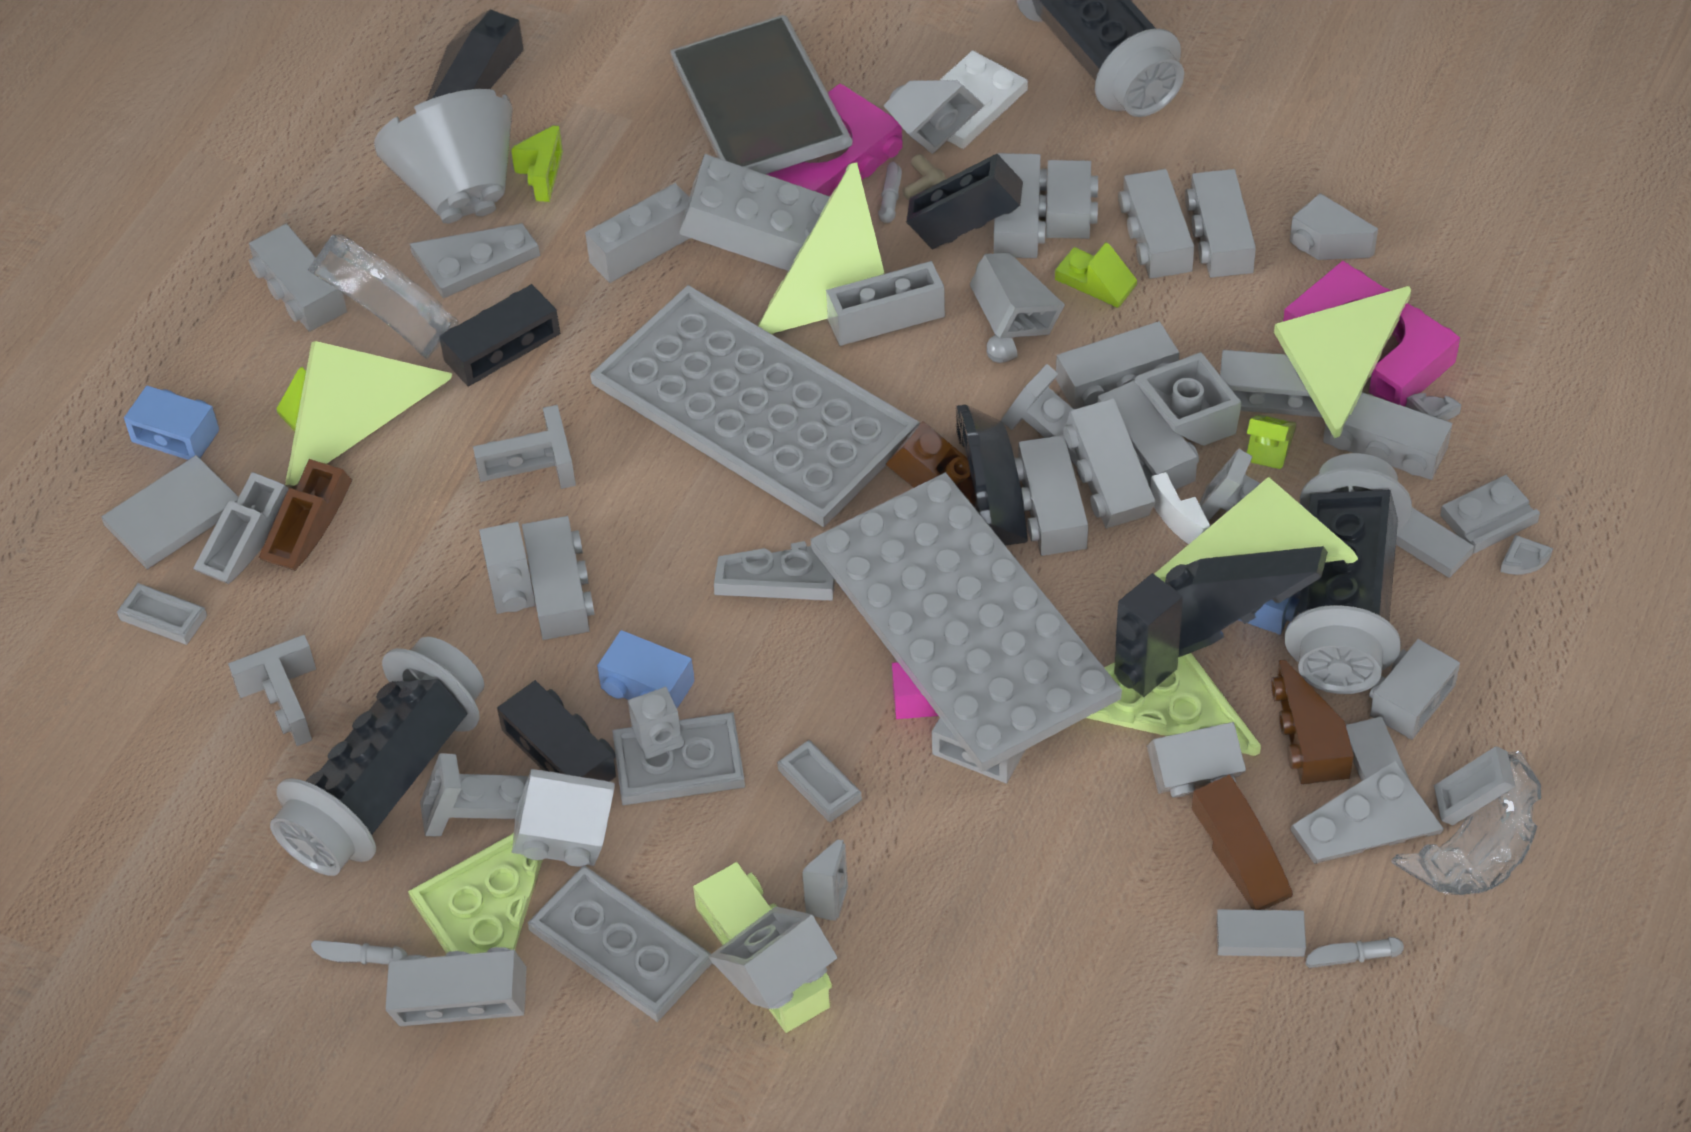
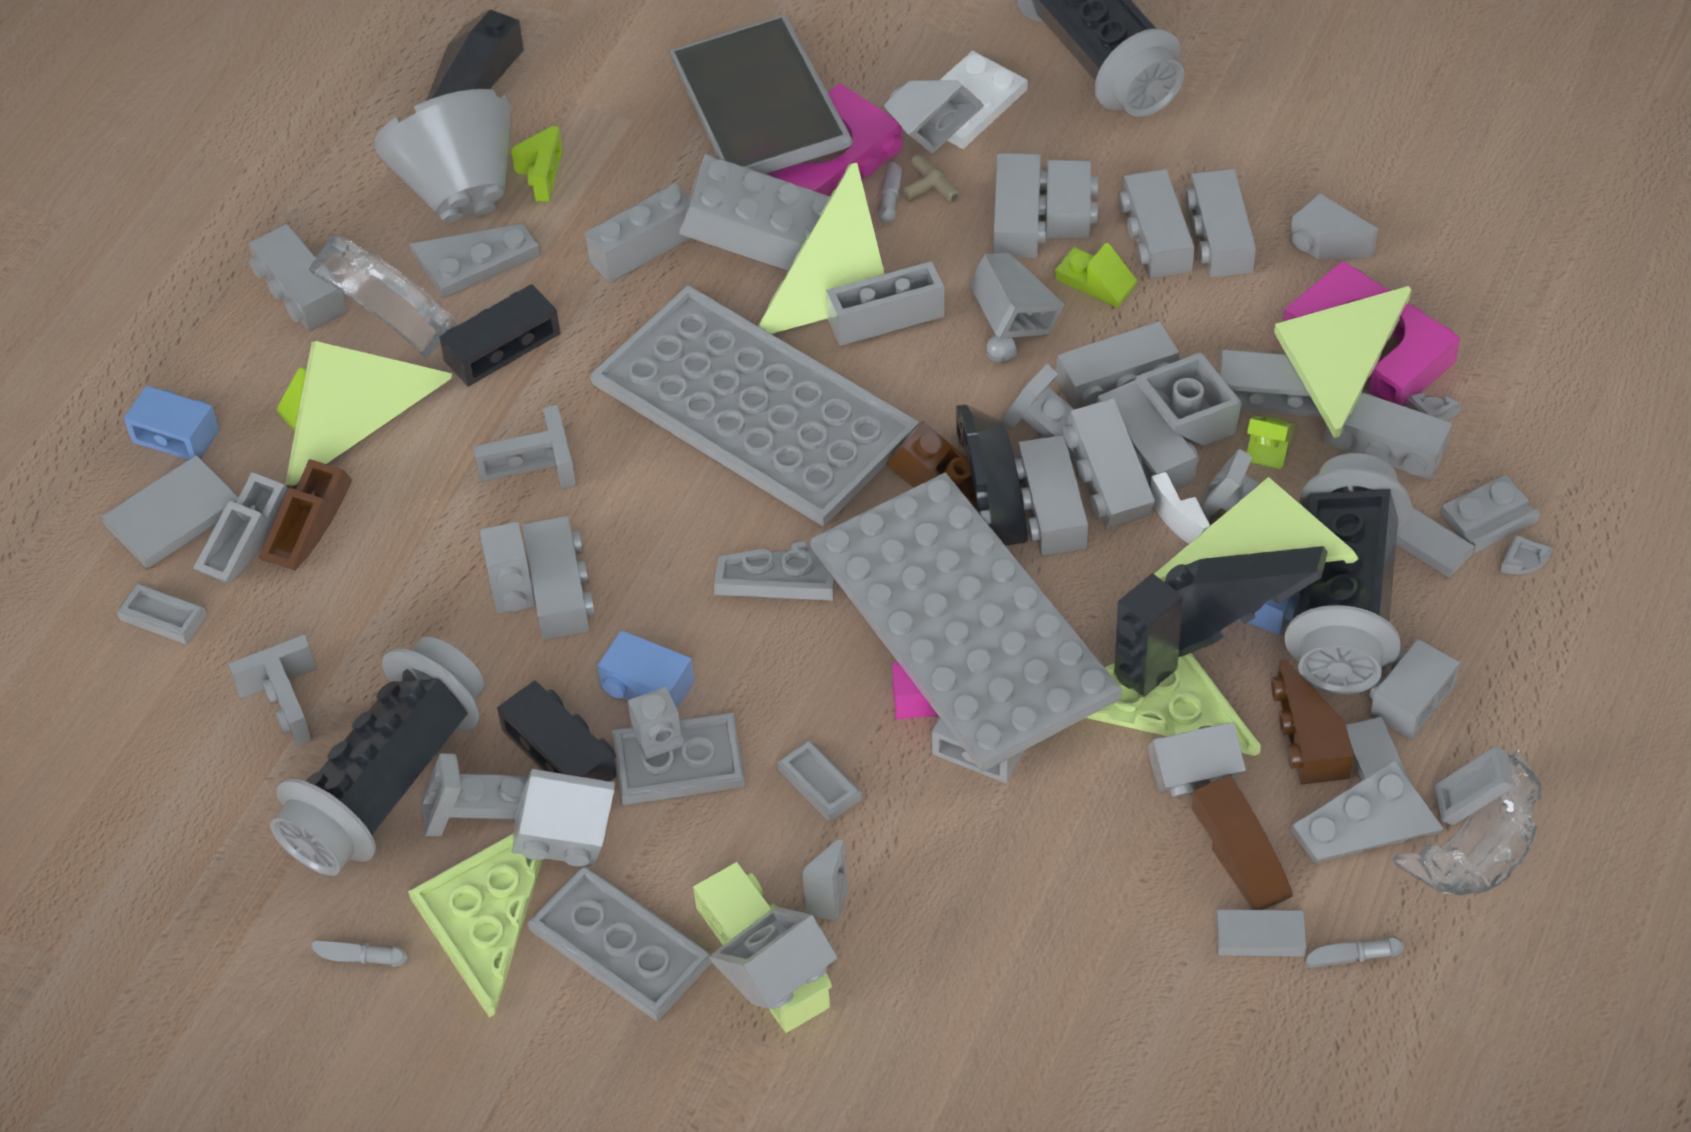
(456, 987): light grey brick -> none
(964, 201): black brick -> none

